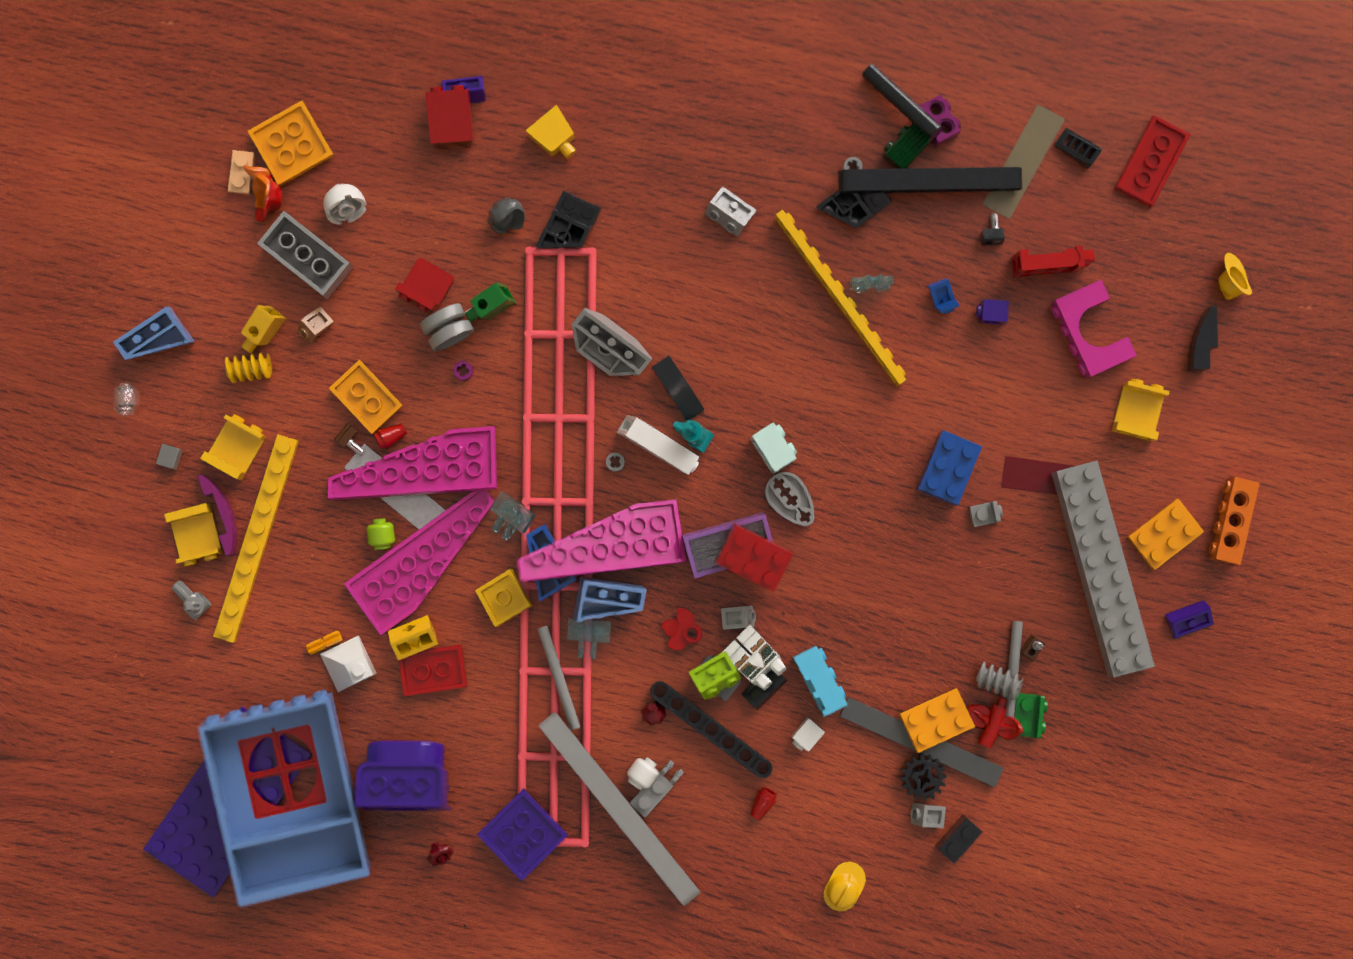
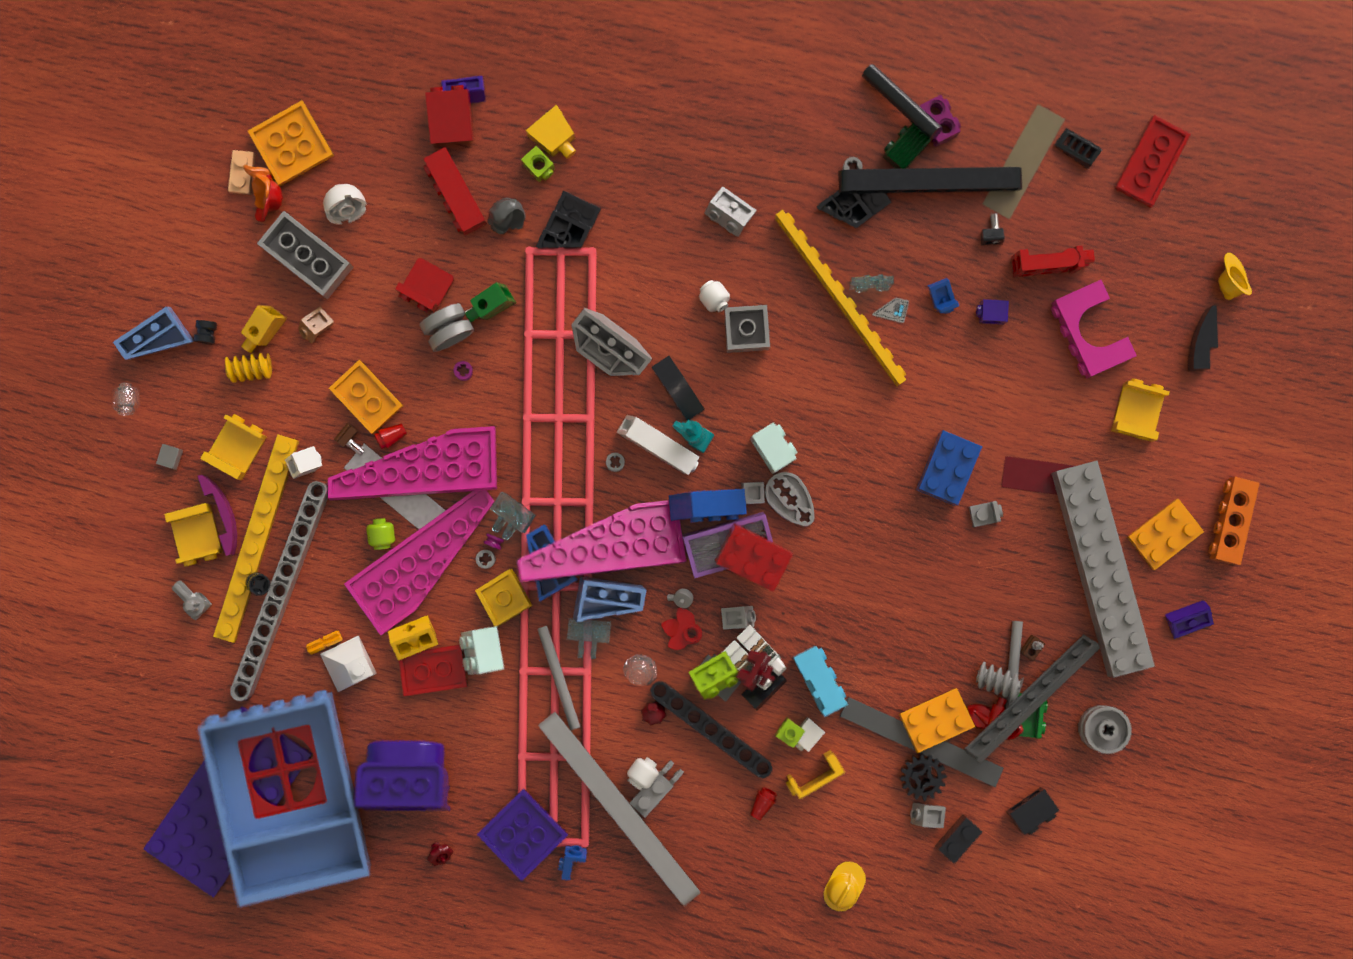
(205, 332): none -> black wheel
(261, 584): none -> black wheel
(272, 598): none -> light grey beam
(303, 462): none -> white brick
(455, 191): none -> red brick
(481, 650): none -> light aqua brick
(490, 563): none -> light grey bush
(493, 541): none -> magenta bush
(534, 156): none -> lime brick
(571, 854): none -> blue bracket
(640, 670): none -> clear hair
(683, 598): none -> light grey piece
(708, 505): none -> blue wedge
(714, 296): none -> white head
(746, 328): none -> light grey brick
(754, 492): none -> light grey plate
(760, 662): none -> dark red hips
(789, 732): none -> lime bracket
(835, 771): none -> yellow panel
(894, 310): none -> light grey sticker
(1032, 698): none -> dark grey tile
(1033, 811): none -> black brick
(1117, 729): none -> light grey wheel

